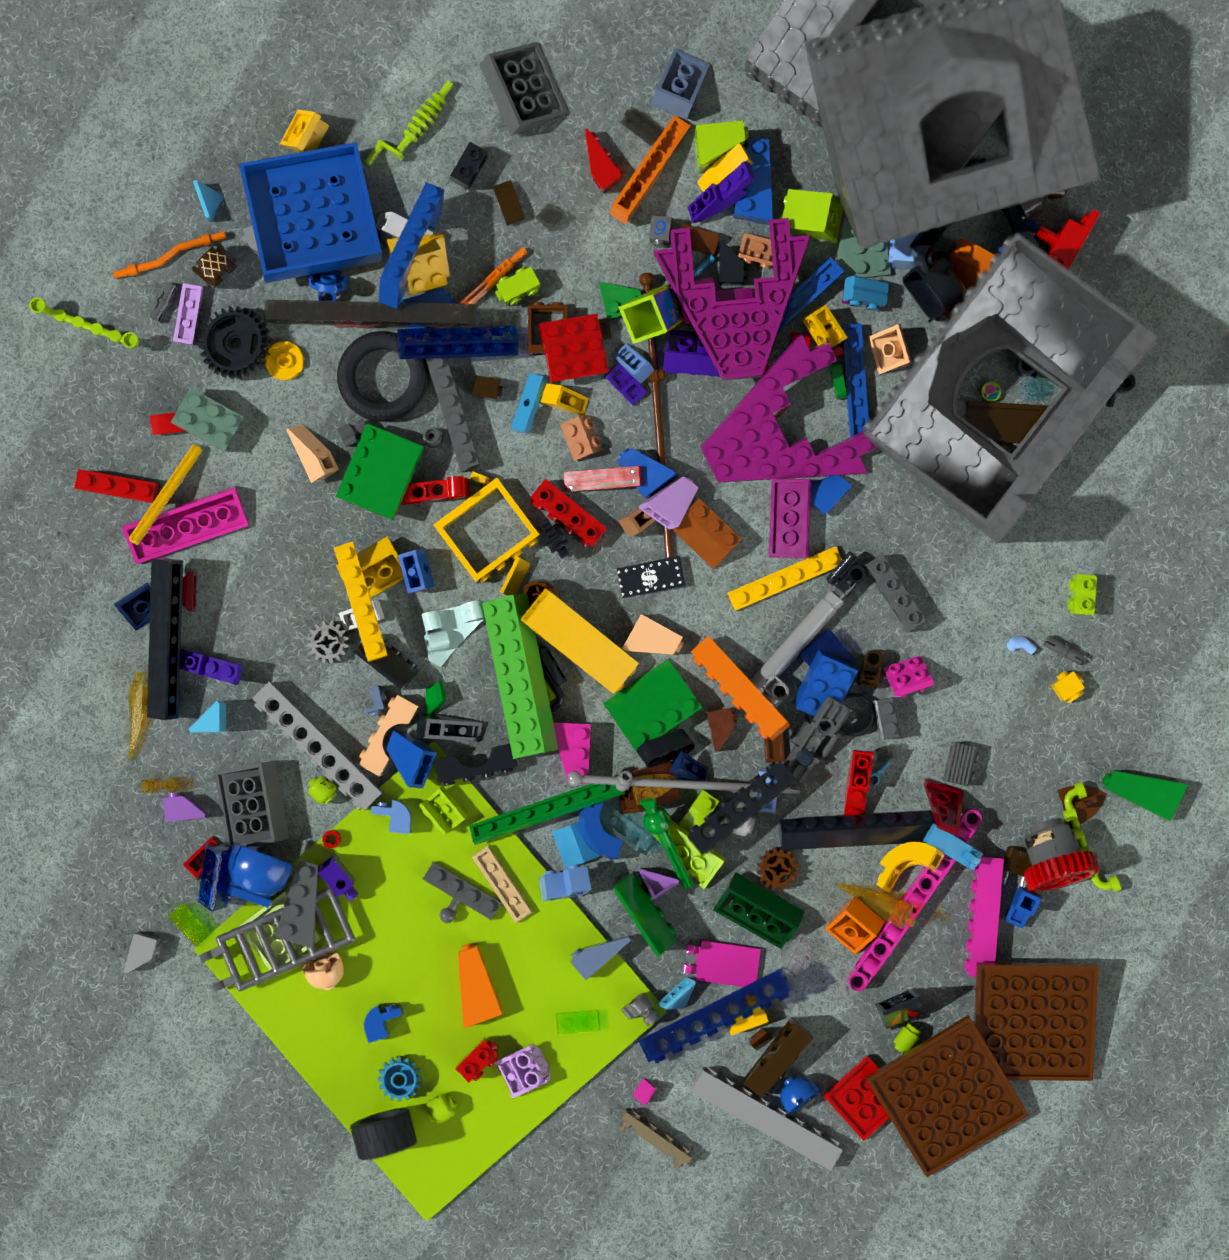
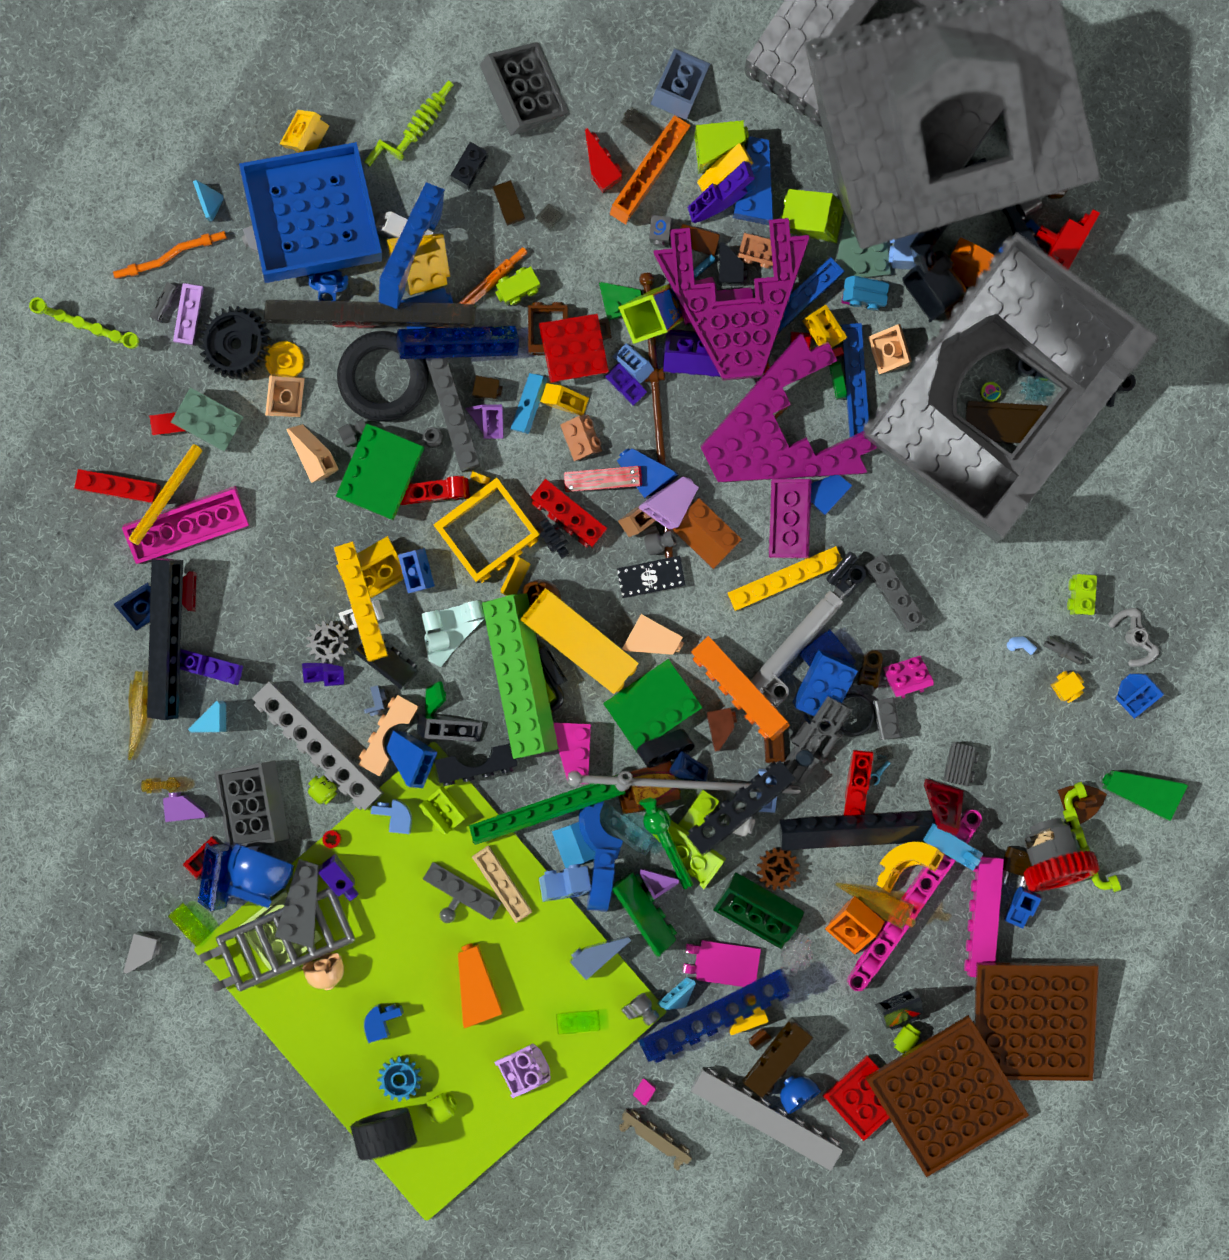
(214, 265): dark brown brick -> none
(284, 395): none -> light nougat slope
(325, 672): none -> dark purple slope
(477, 1059): red brick -> none
(488, 419): none -> medium lavender slope
(602, 880): none -> blue arch
(655, 542): none -> dark grey piece
(1136, 636): none -> light grey piece
(1138, 693): none -> blue slope

